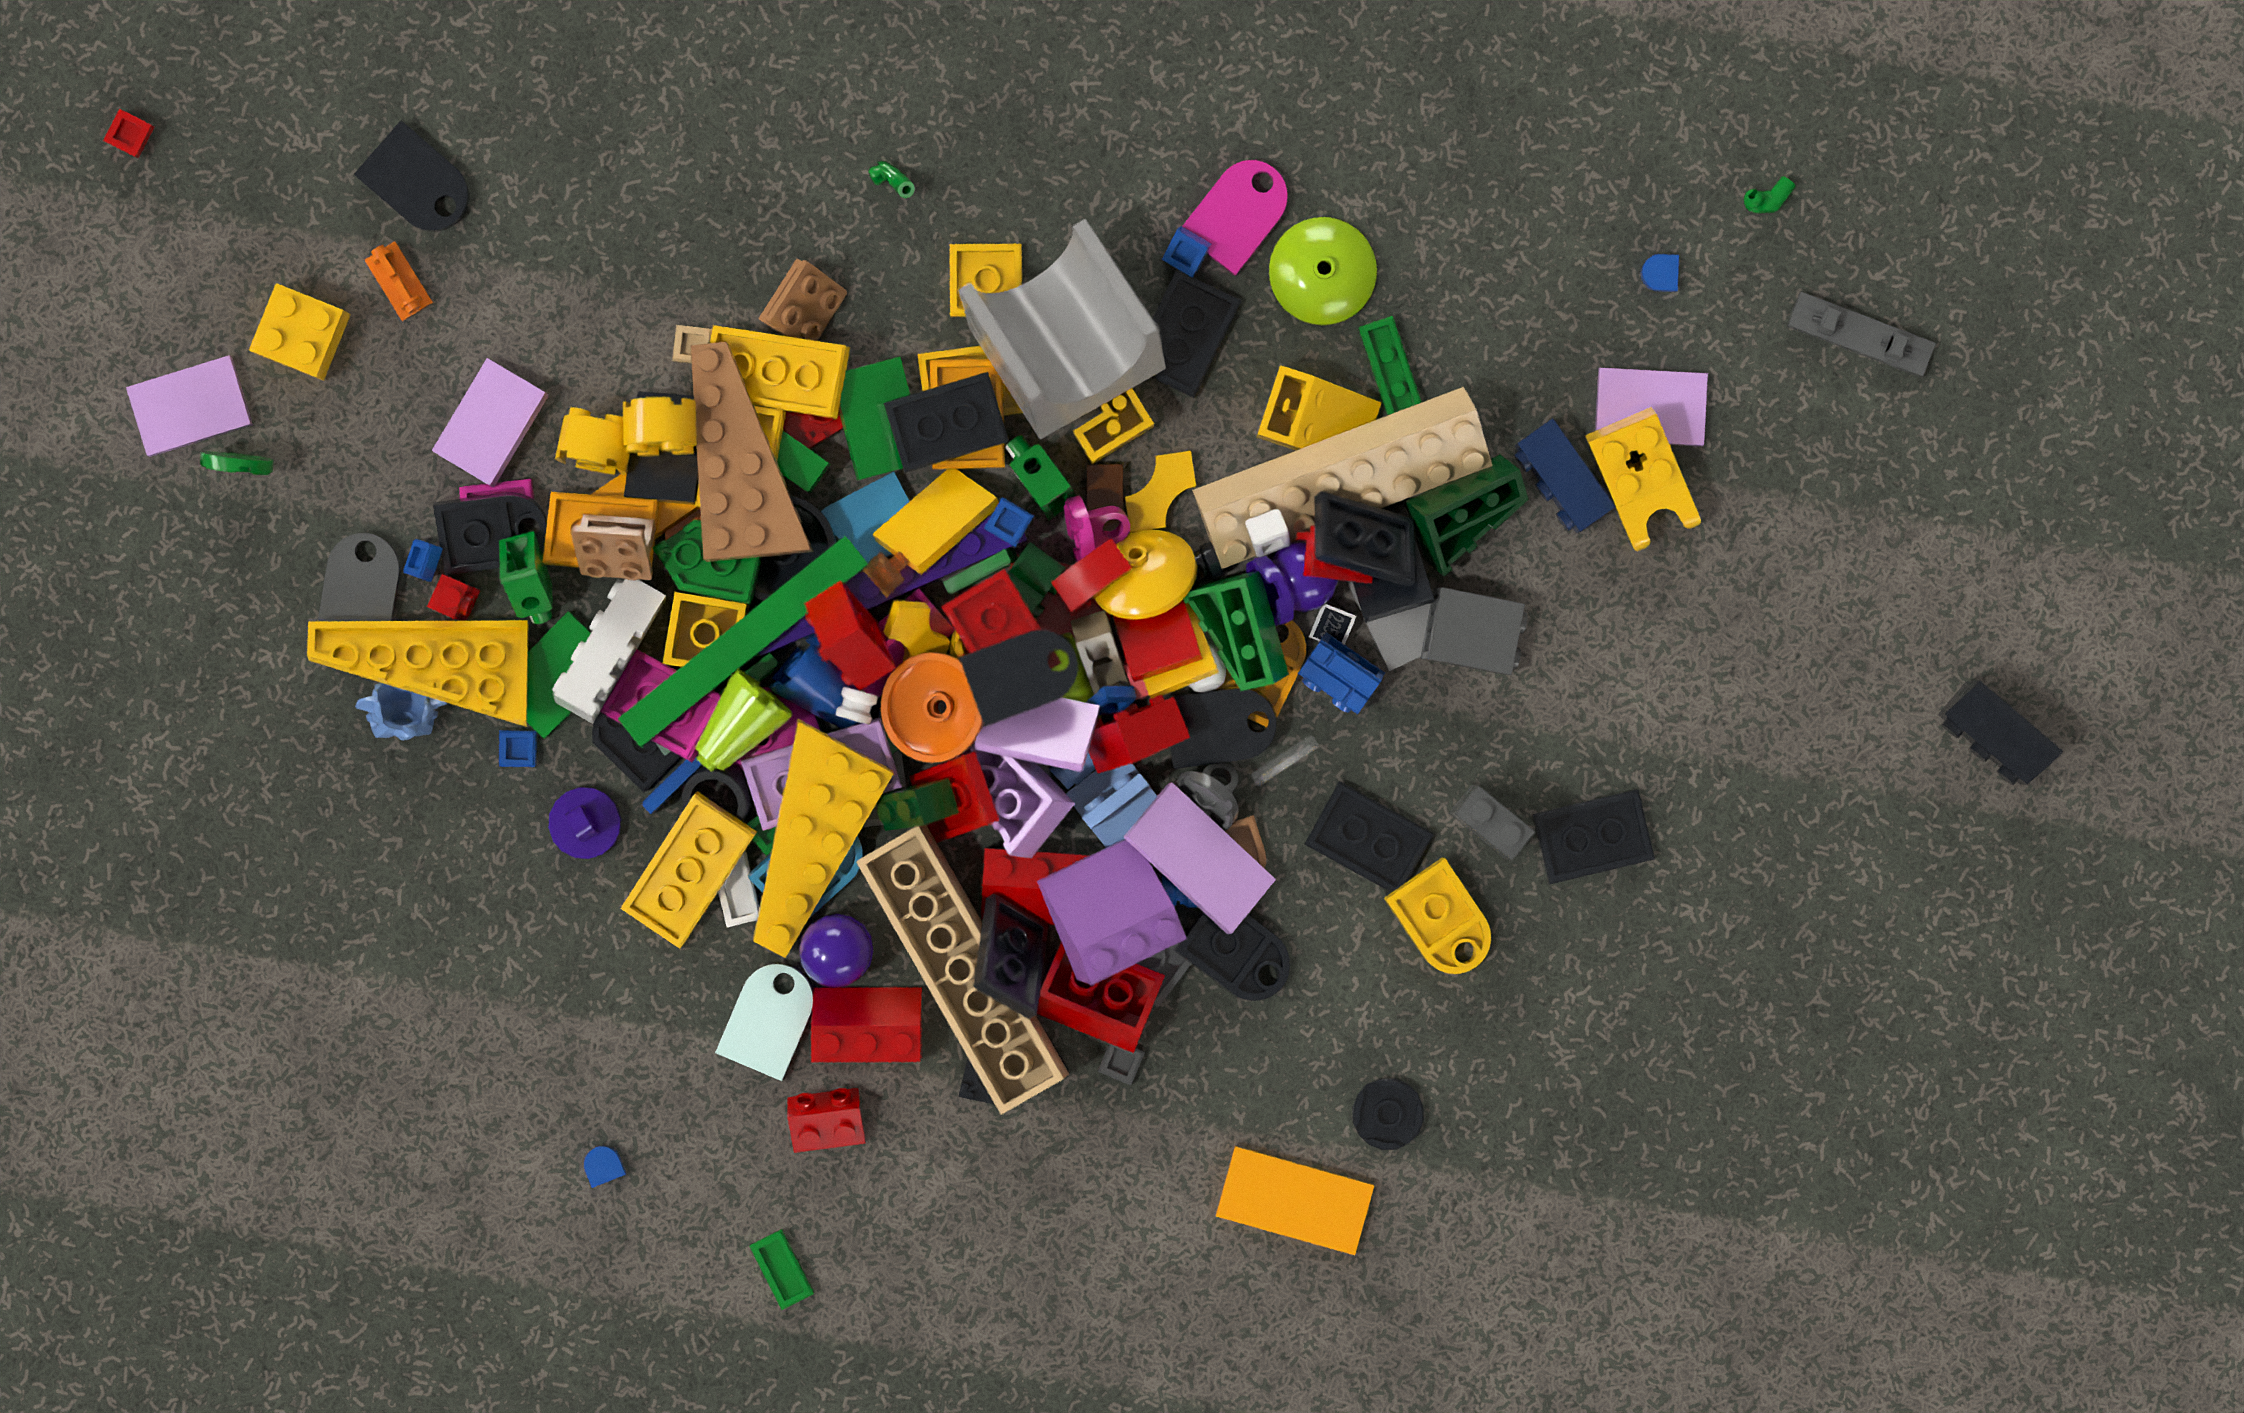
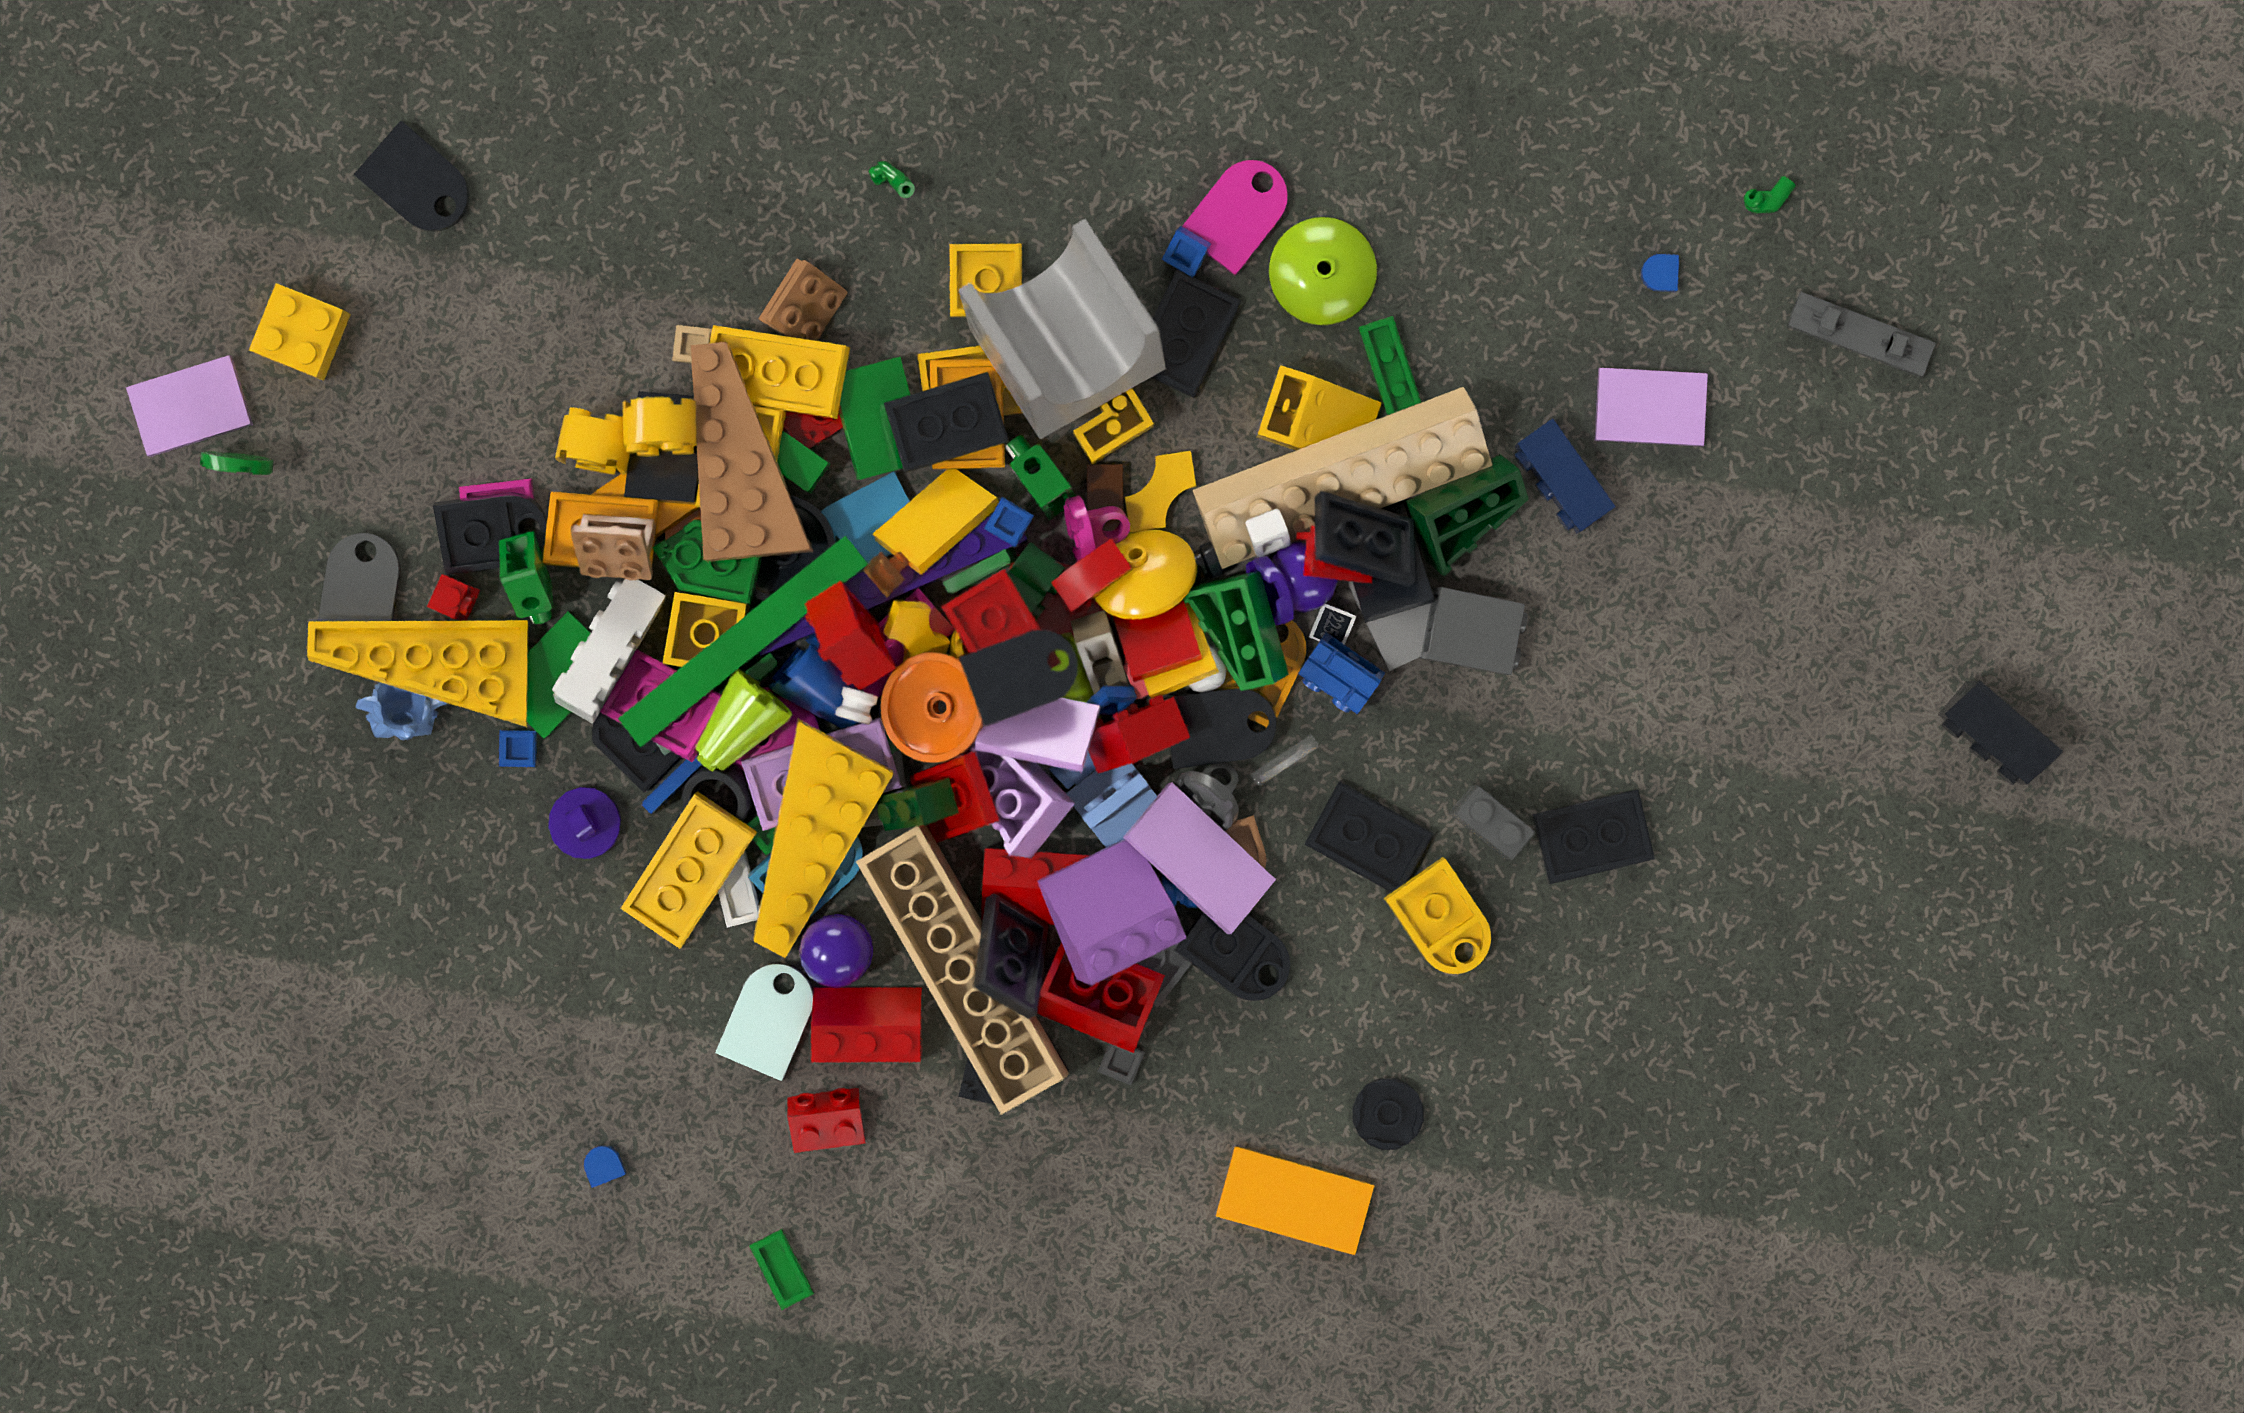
(128, 133): red plate -> none
(398, 280): orange hinge -> none
(422, 560): blue tile -> none
(490, 422): lavender tile -> none
(1642, 486): yellow brick -> none

